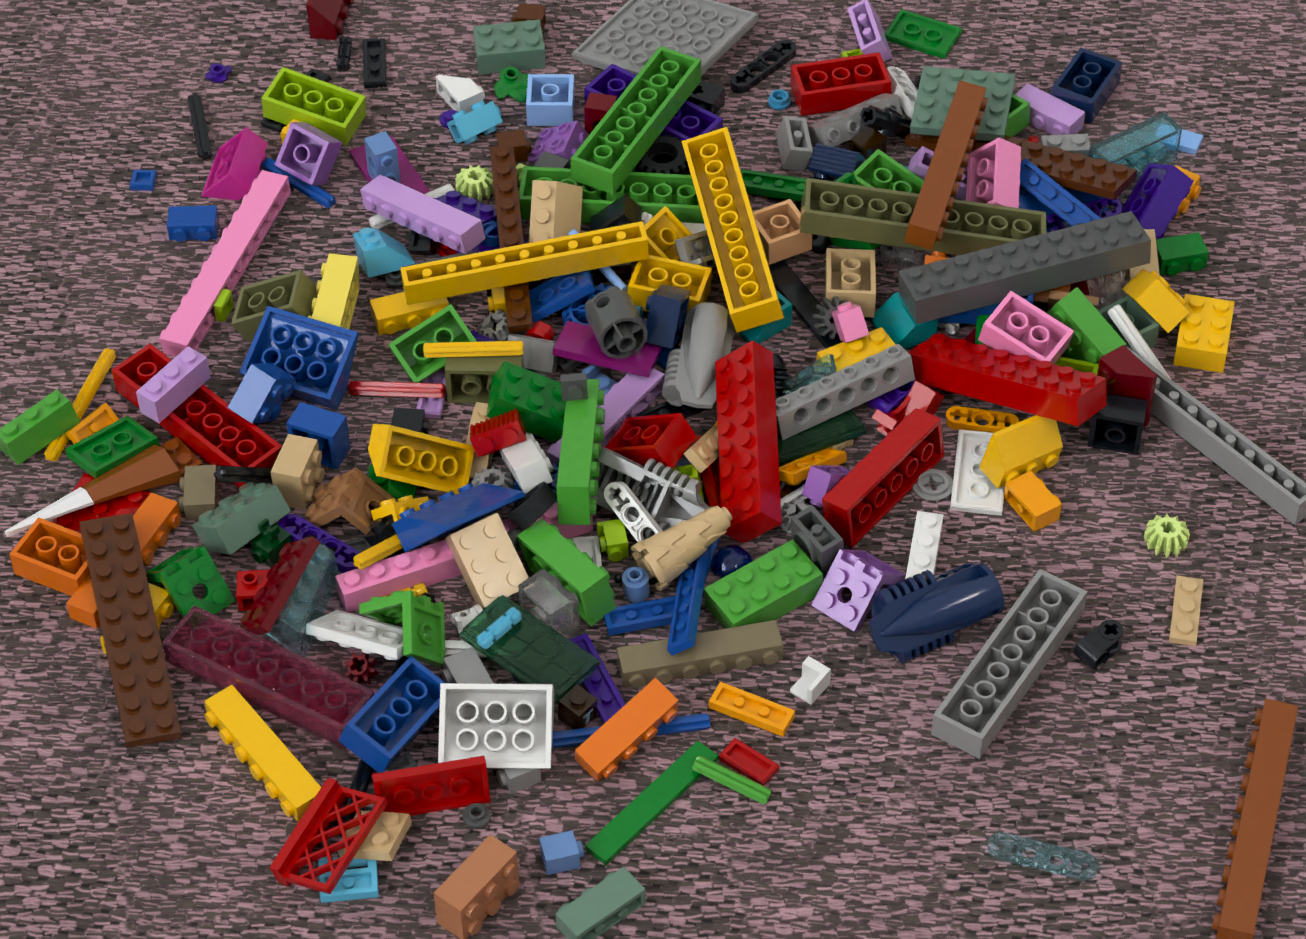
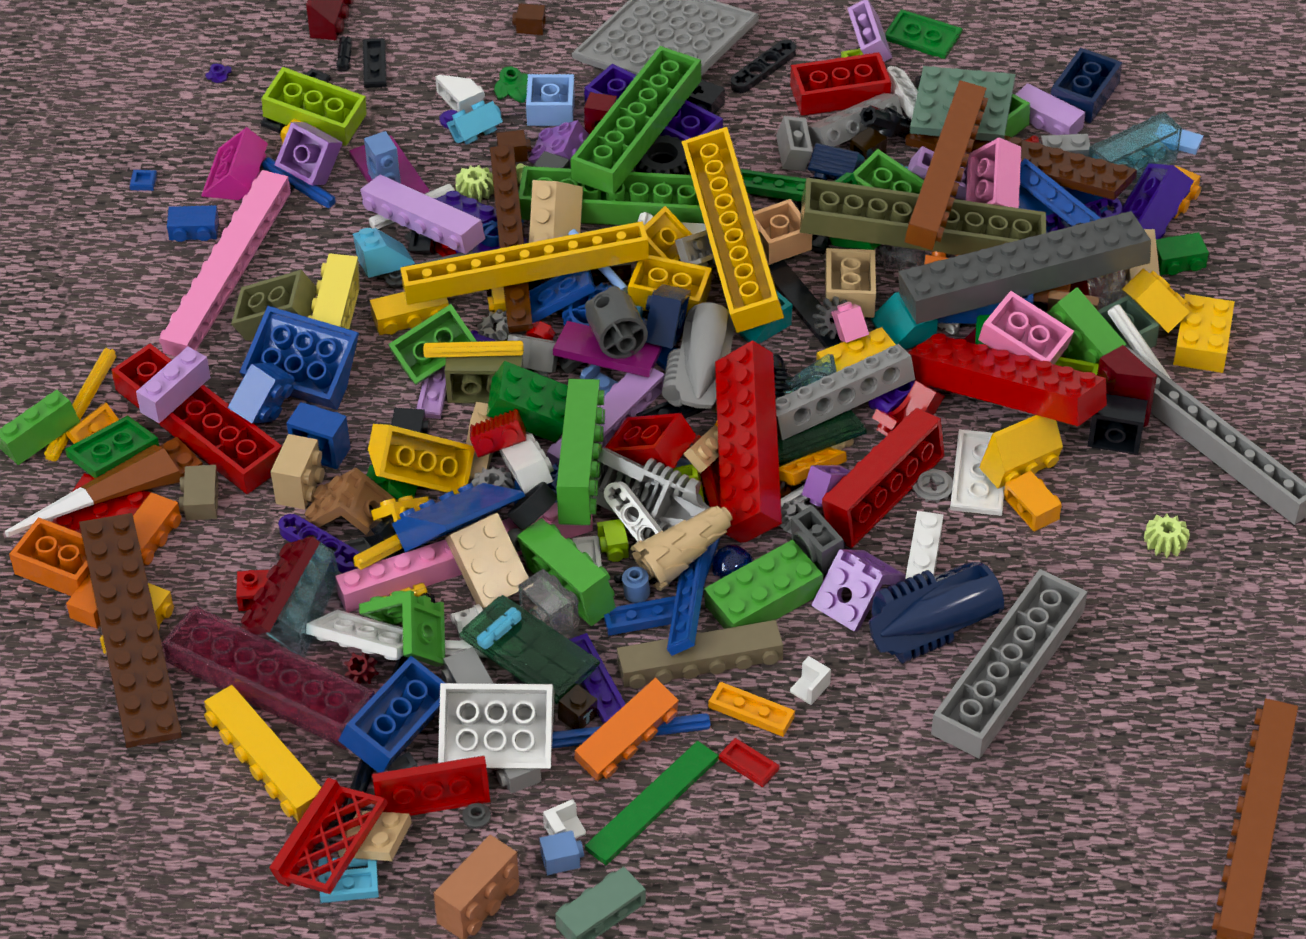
(186, 570): green bracket -> none
(199, 126): black axle -> none
(223, 305): lime tile -> none
(238, 517): sand green brick -> none
(243, 474): black axle -> none
(269, 543): dark green brick -> none
(397, 389): axle -> none
(509, 45): sand green brick -> none
(563, 819): none -> white panel
(573, 386): dark grey plate -> none
(618, 213): black brick -> none
(731, 779): bright green axle -> none
(779, 99): dark azure plate -> none
(975, 414): light orange beam -> none
(1043, 853): clear light blue beam -> none
(1100, 644): black piece -> none
(1186, 610): tan plate -> none

